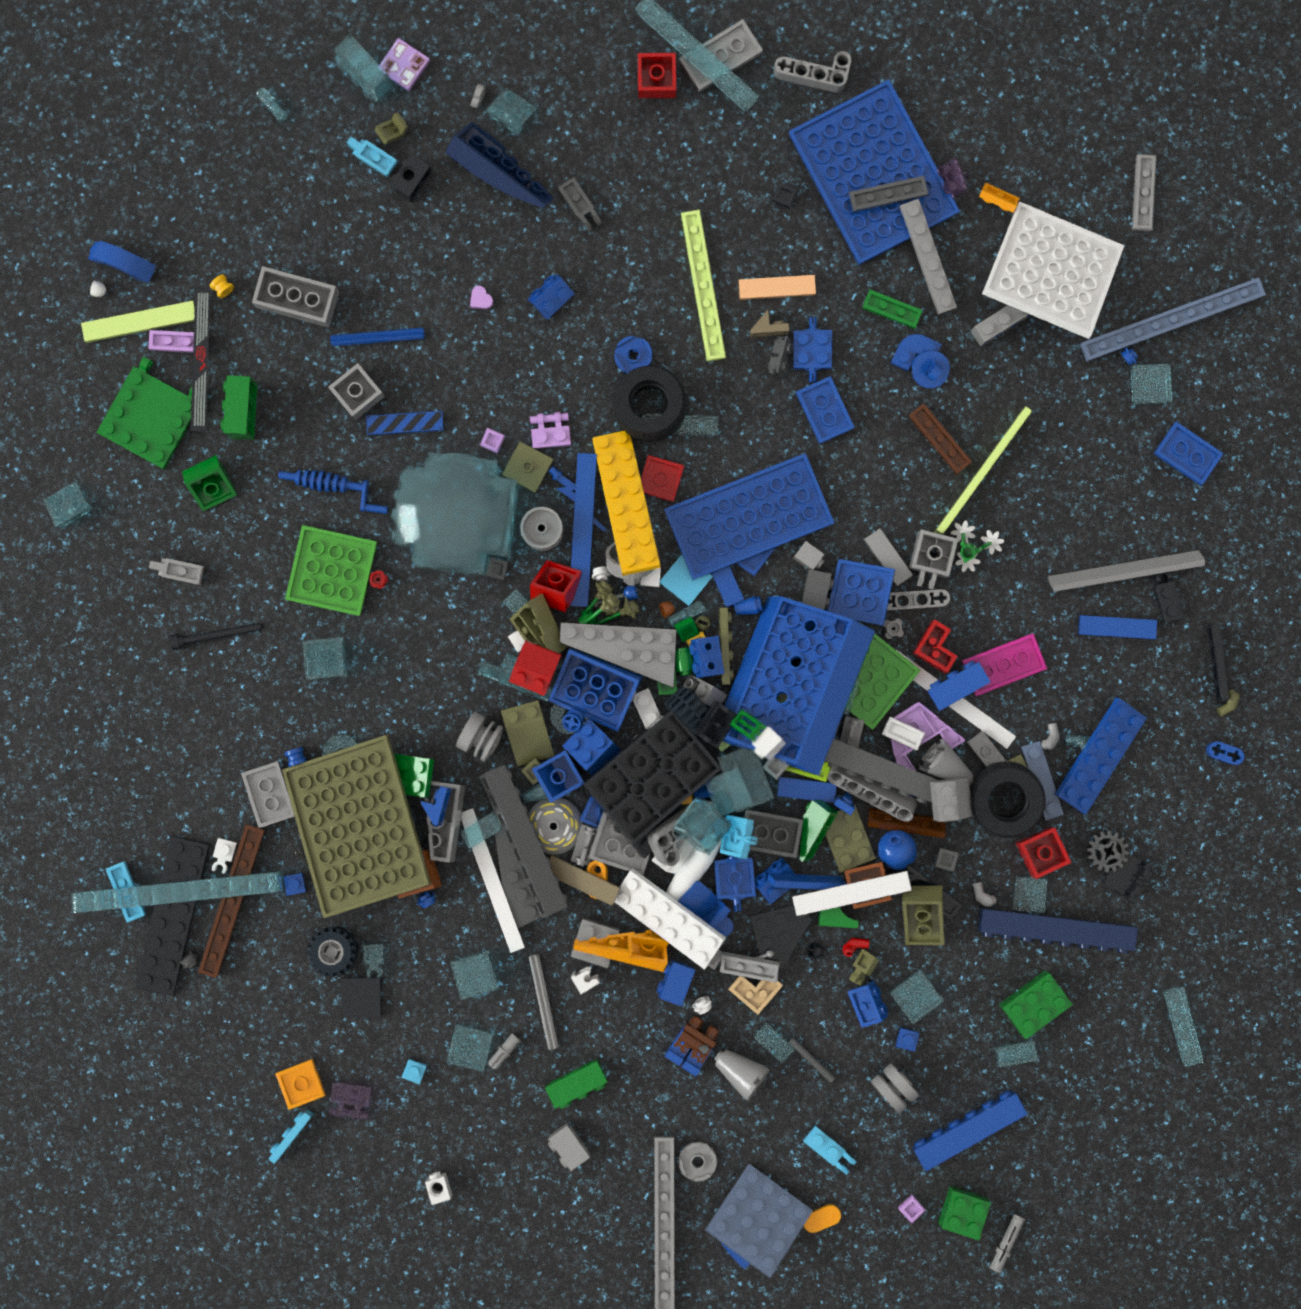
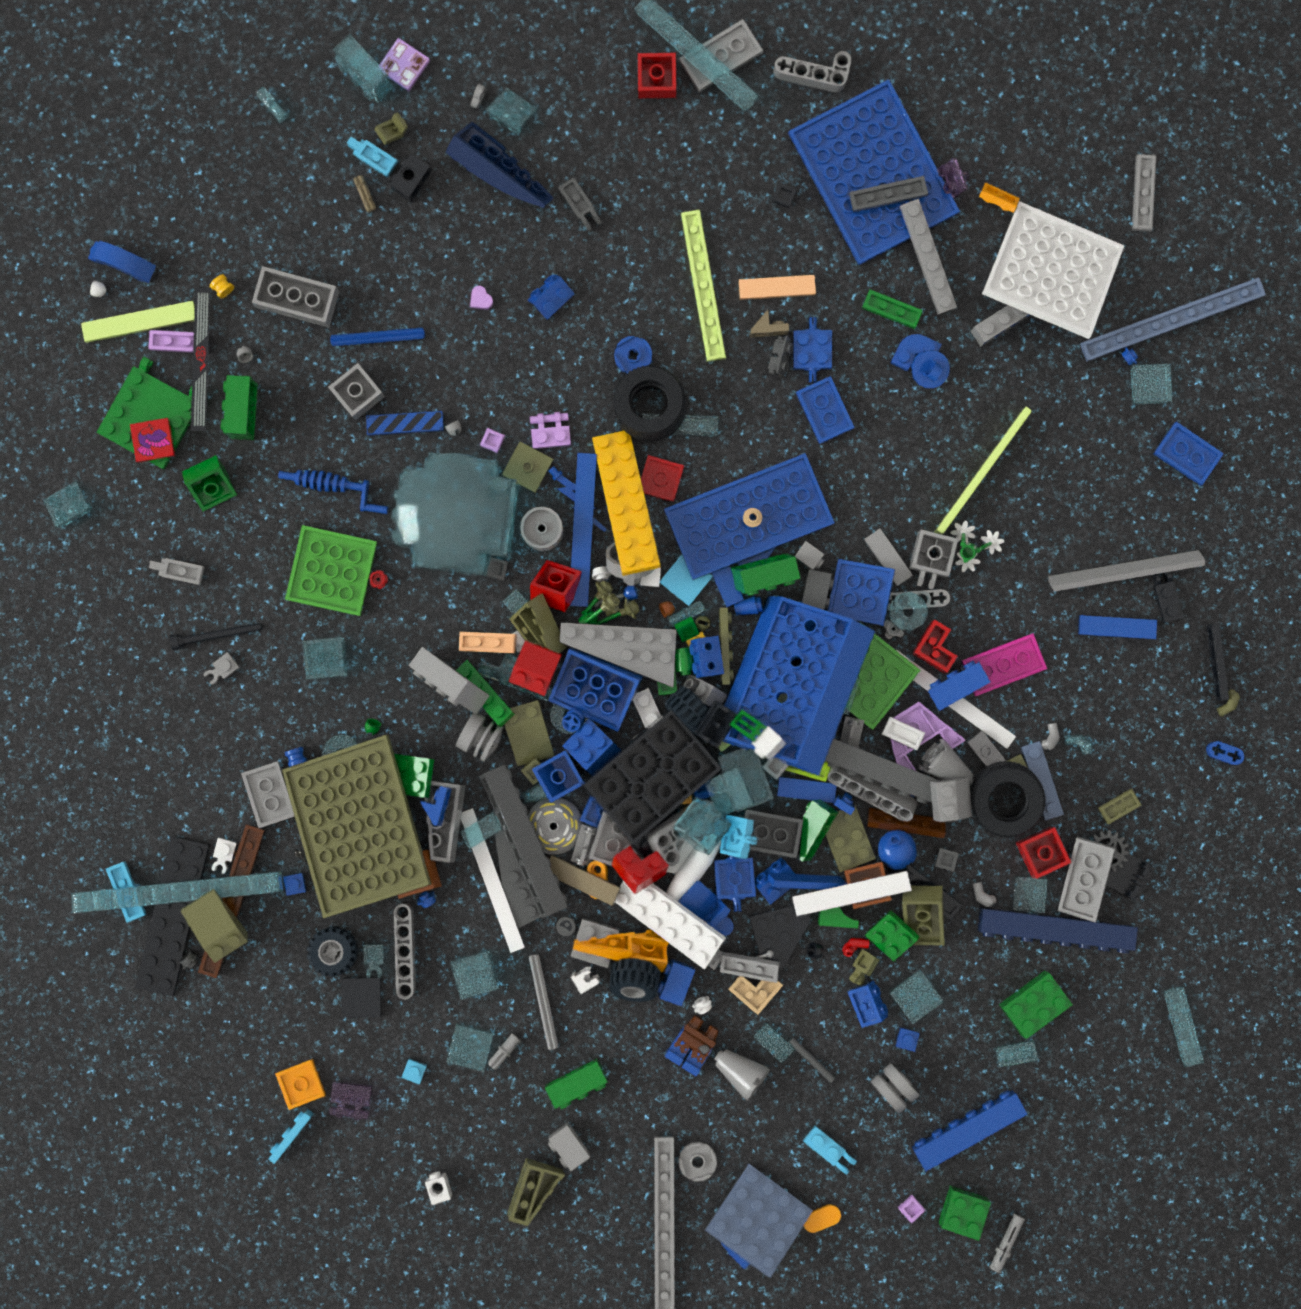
(152, 440): none -> tile
(214, 925): none -> olive slope
(224, 667): none -> light grey plate
(244, 358): none -> light grey hinge
(364, 193): none -> dark tan axle
(372, 726): none -> green hinge
(401, 959): none -> light grey beam
(448, 681): none -> light grey wedge
(455, 426): none -> light grey hinge
(487, 642): none -> light nougat tile
(494, 705): none -> green plate
(532, 1189): none -> olive wedge
(565, 926): none -> dark grey tile
(634, 980): none -> black wheel
(639, 873): none -> red brick
(750, 523): none -> tan plate
(765, 574): none -> green brick
(892, 935): none -> green plate
(896, 611): none -> clear light blue tile
(939, 438): reddish brown plate -> none
(1086, 879): none -> light grey plate
(1100, 756): blue plate -> none
(1119, 806): none -> olive plate

